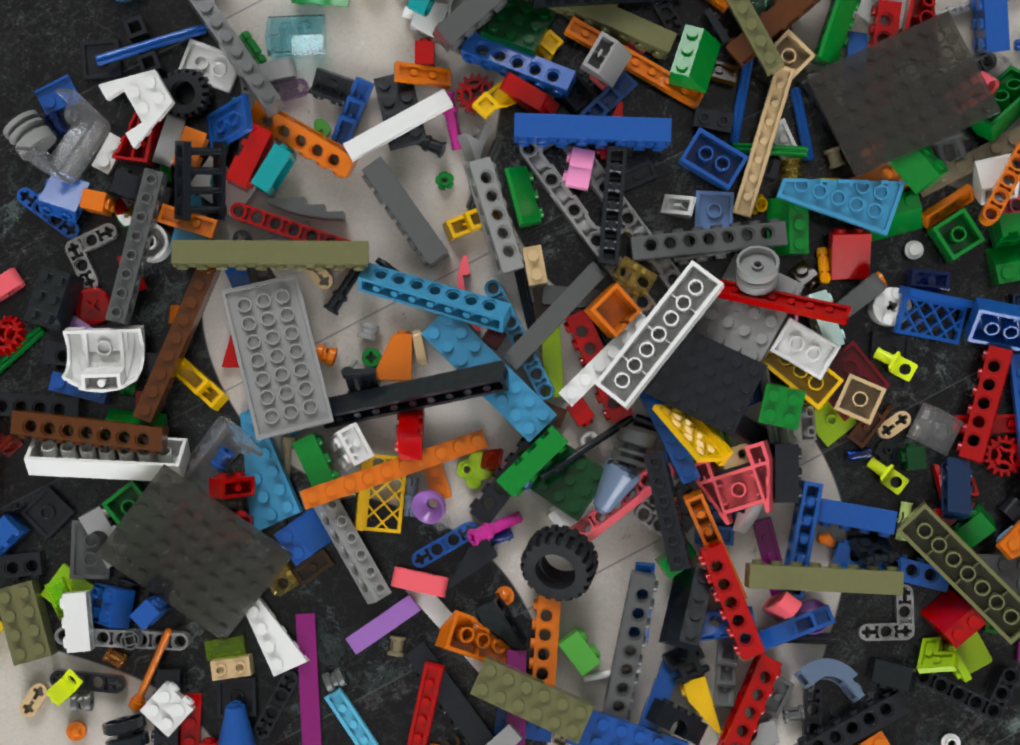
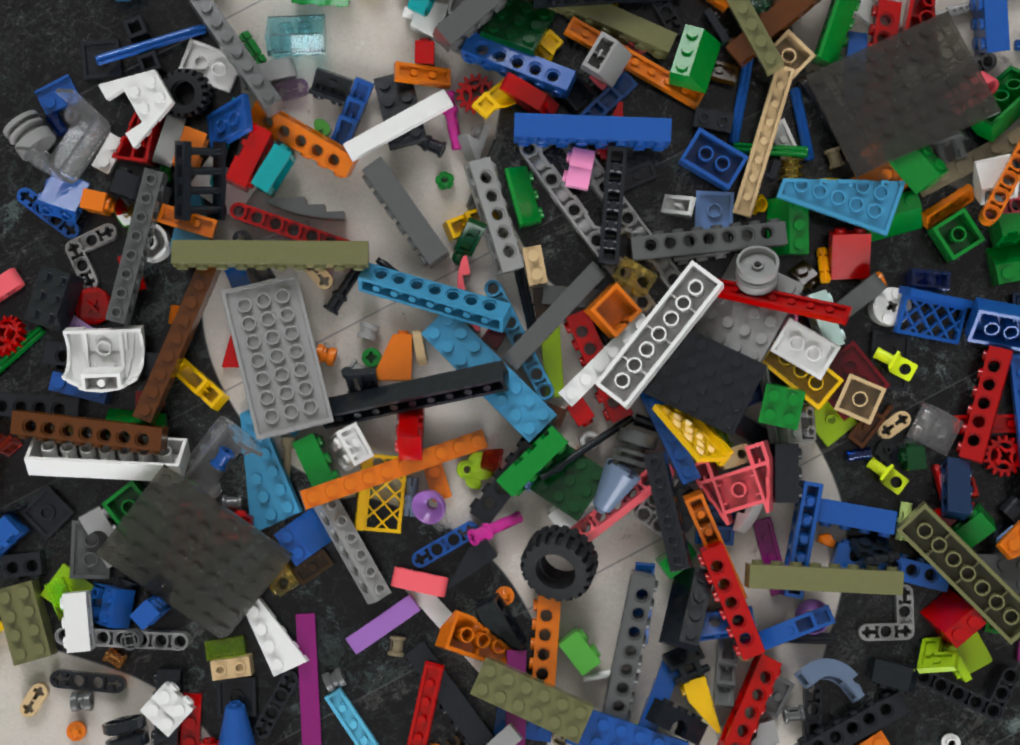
(64, 688): neon yellow bracket -> none
(130, 389): green wheel -> none
(138, 700): orange piece -> none
(231, 486): red brick -> none
(468, 240): none -> dark green plate
(502, 536): clear blue pin -> none
(782, 606): coral beam -> none
(913, 250): white plate -> none

